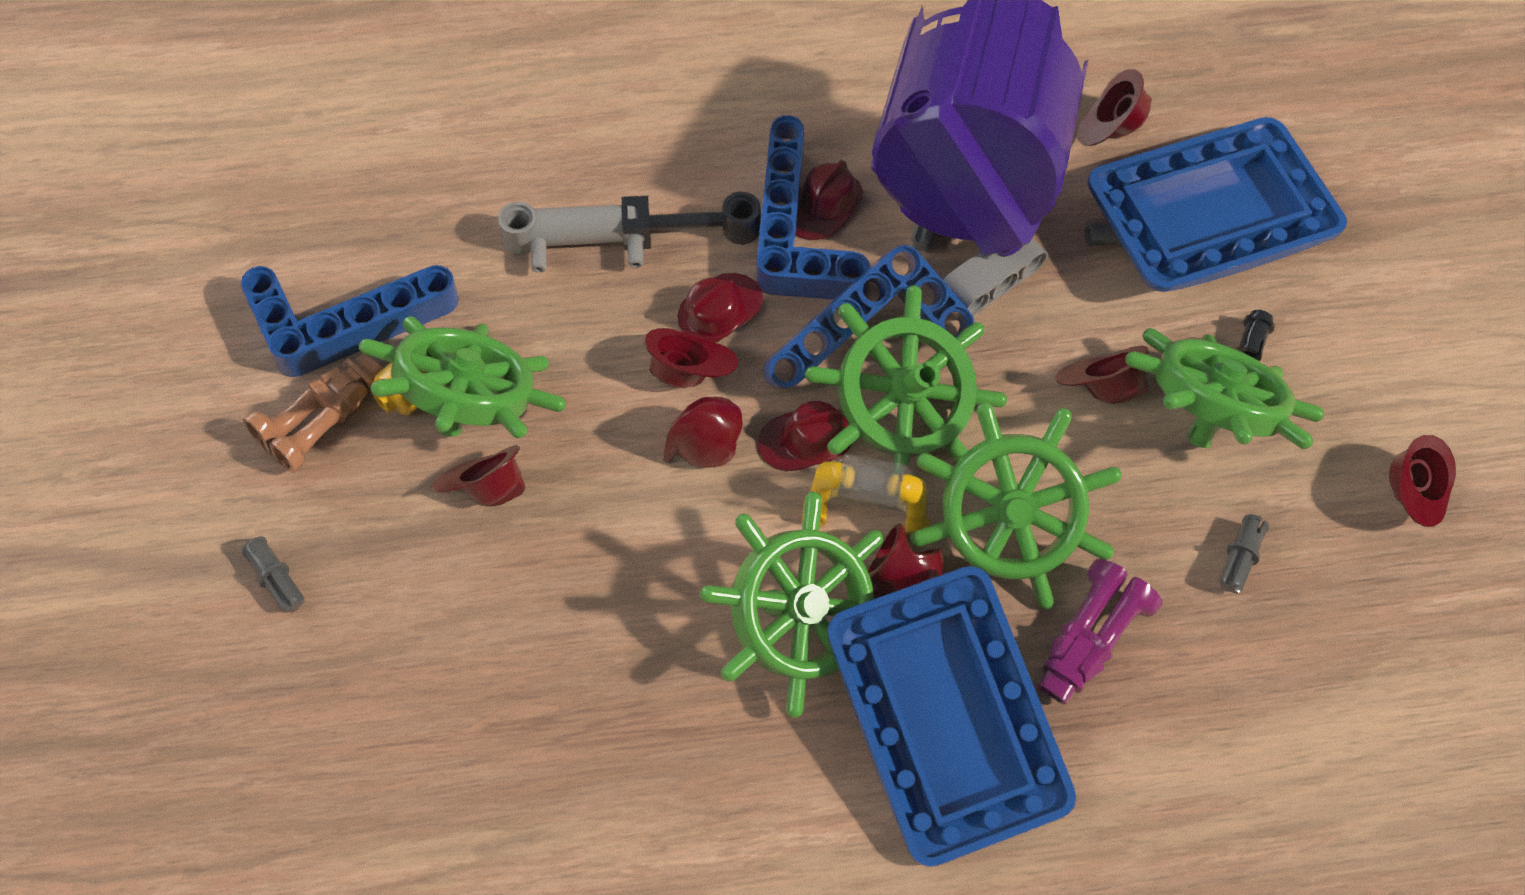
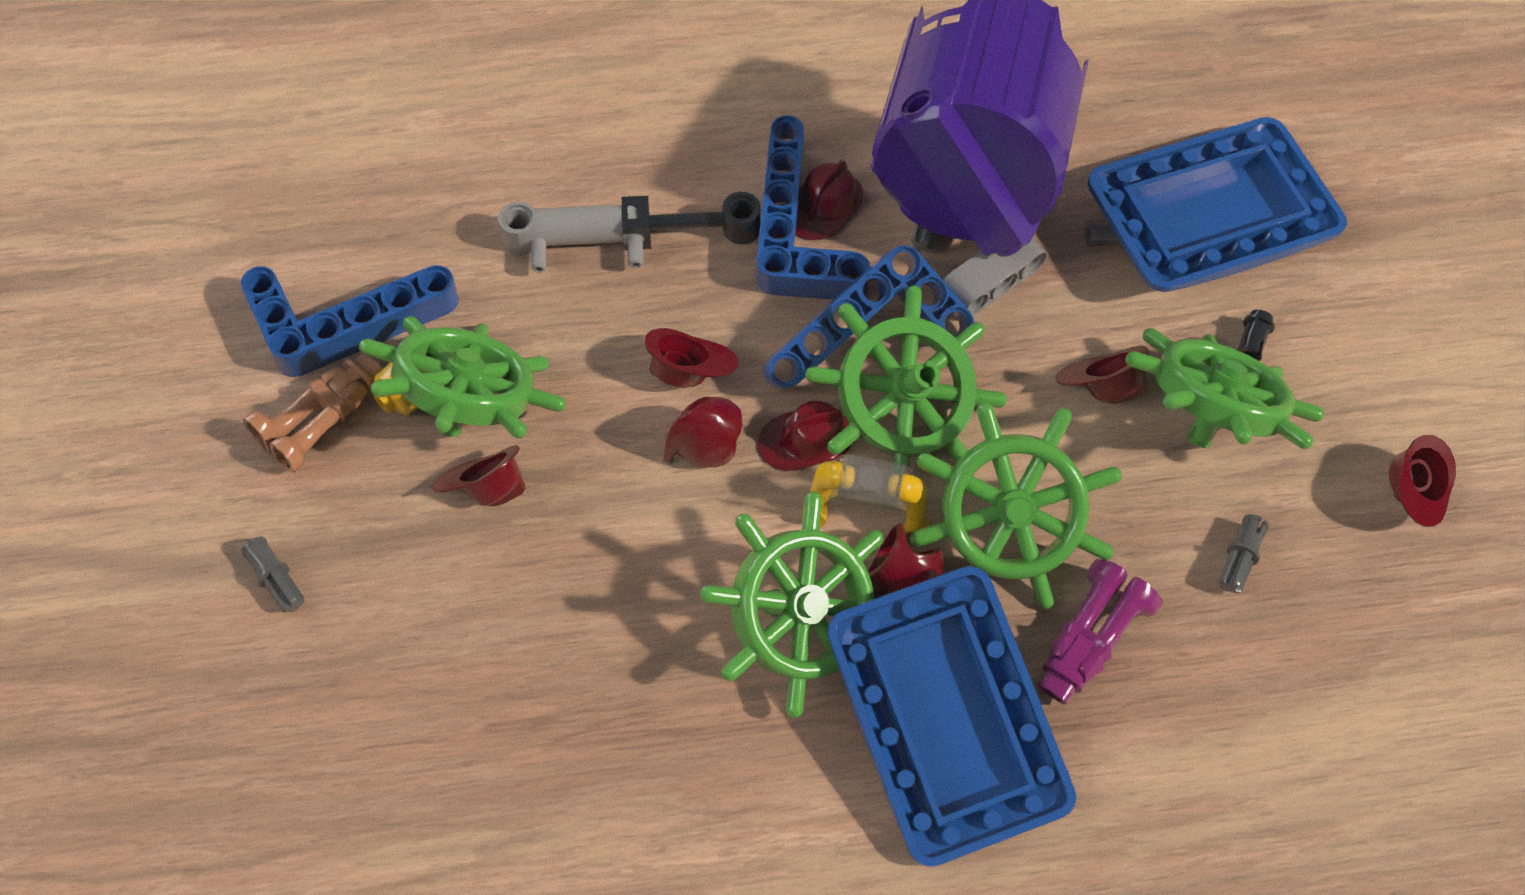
(719, 306): dark red piece -> none
(1118, 111): dark red piece -> none

